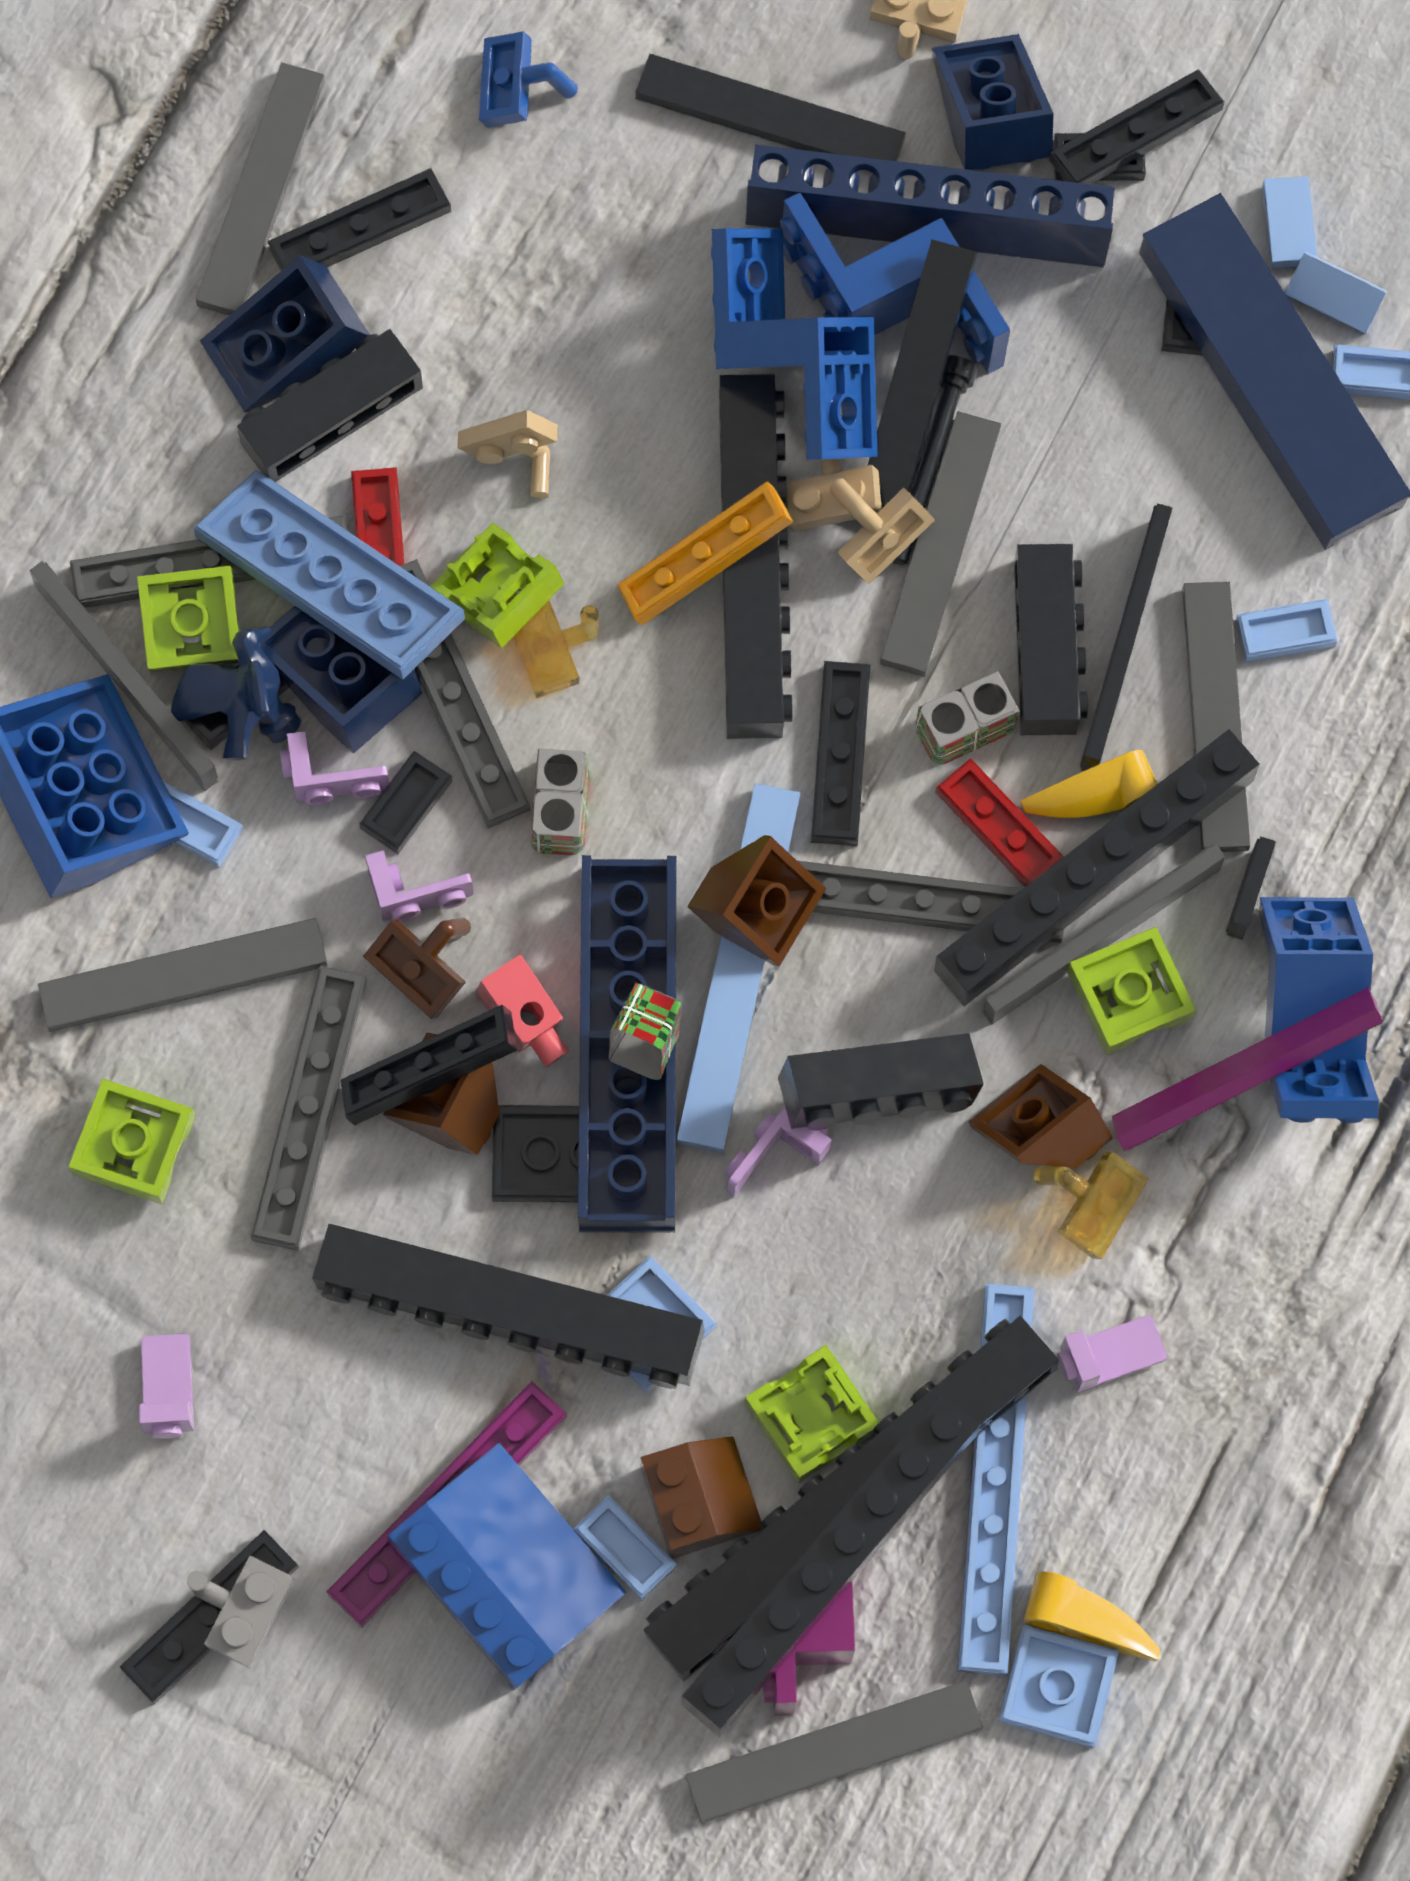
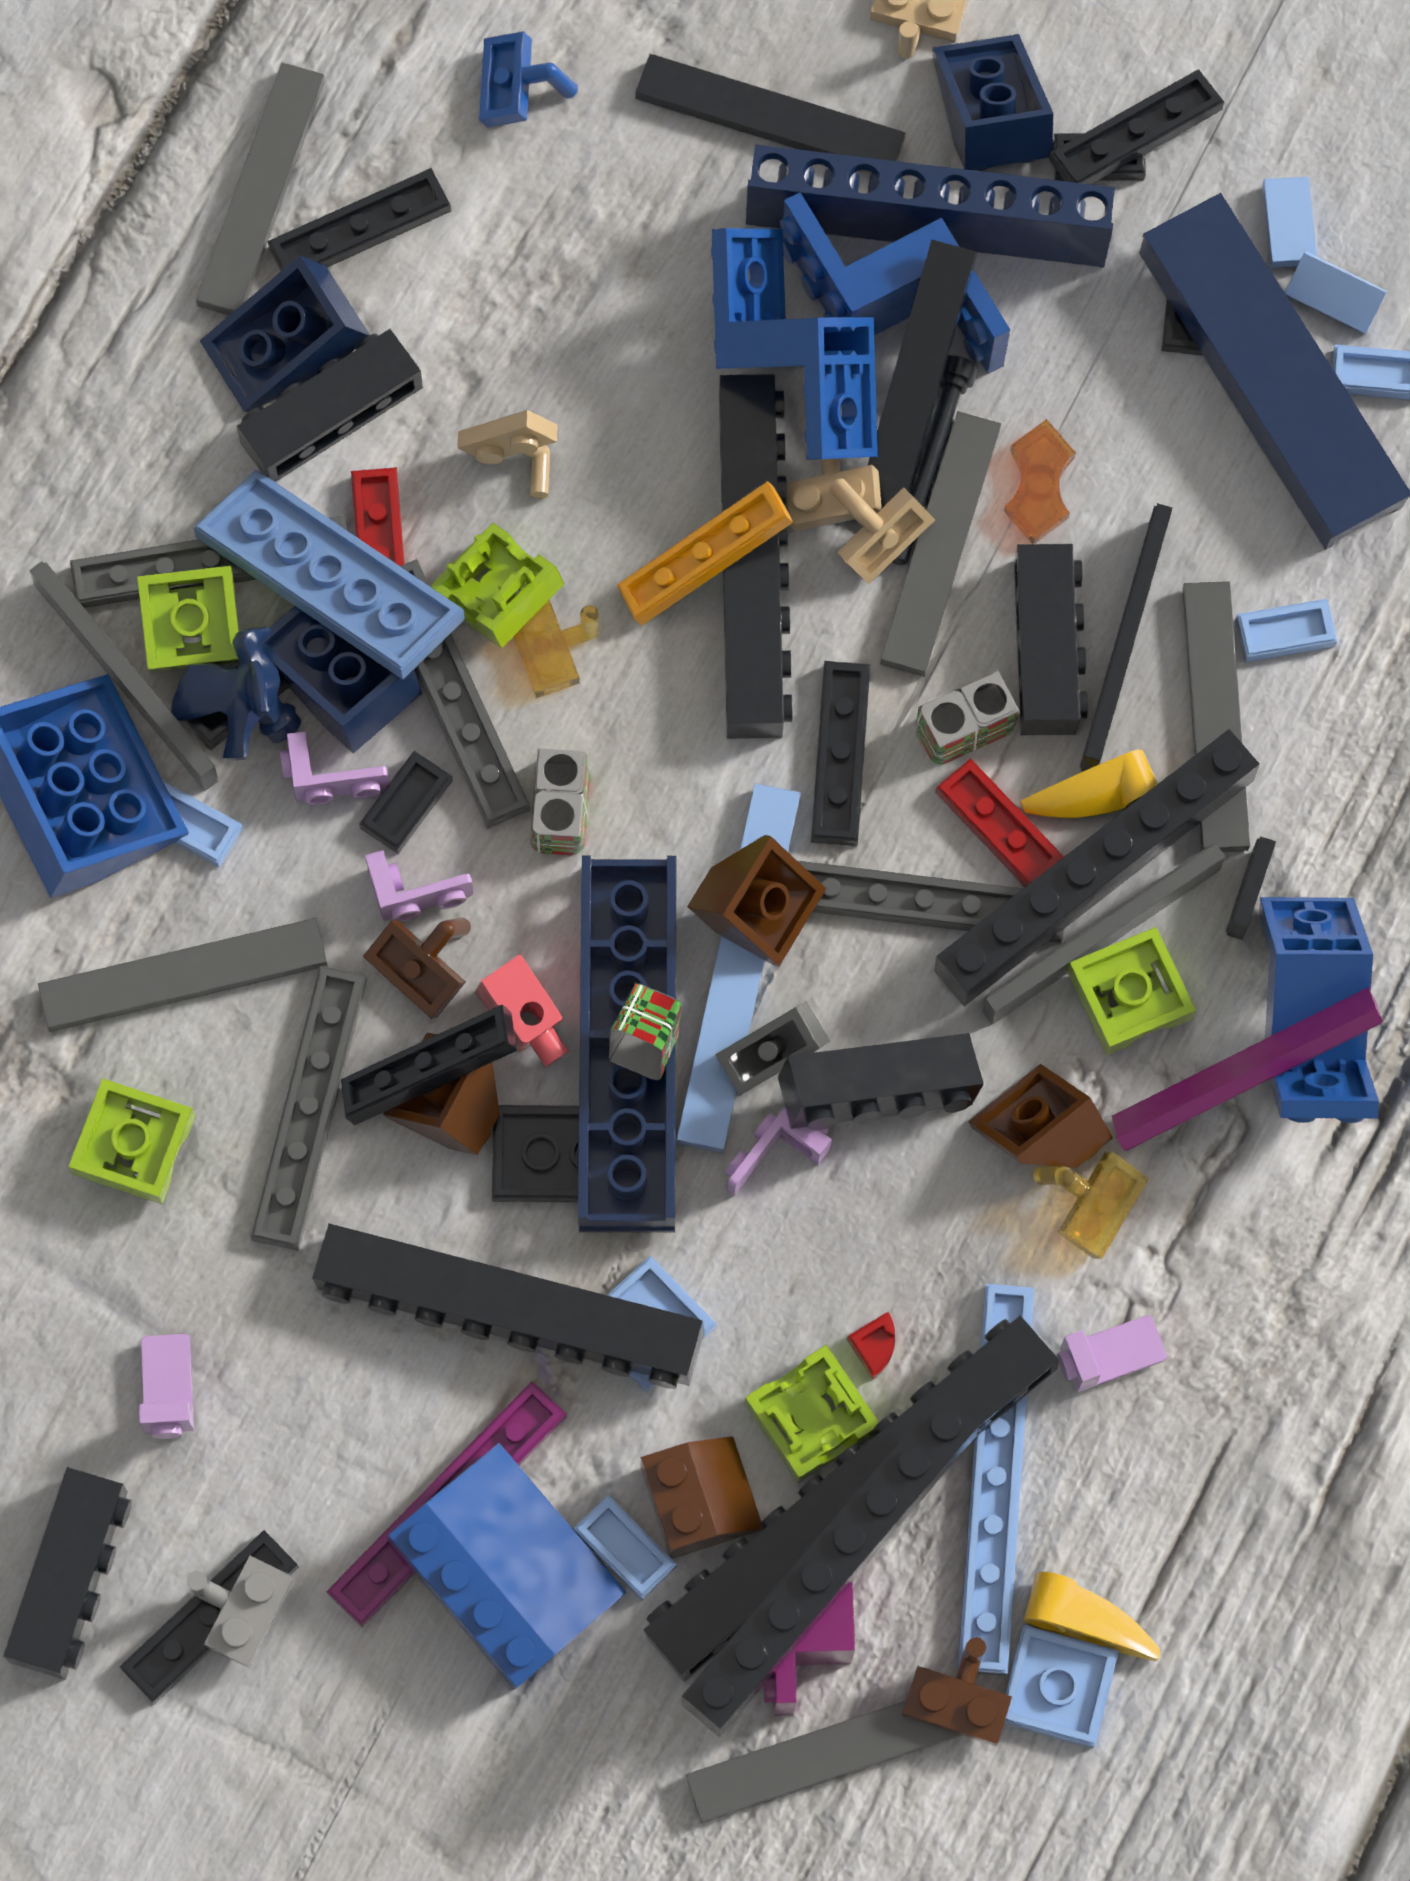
(67, 1573): none -> black brick
(766, 1049): none -> dark grey slope
(874, 1344): none -> red tile
(957, 1702): none -> reddish brown plate
(1041, 461): none -> clear orange tile

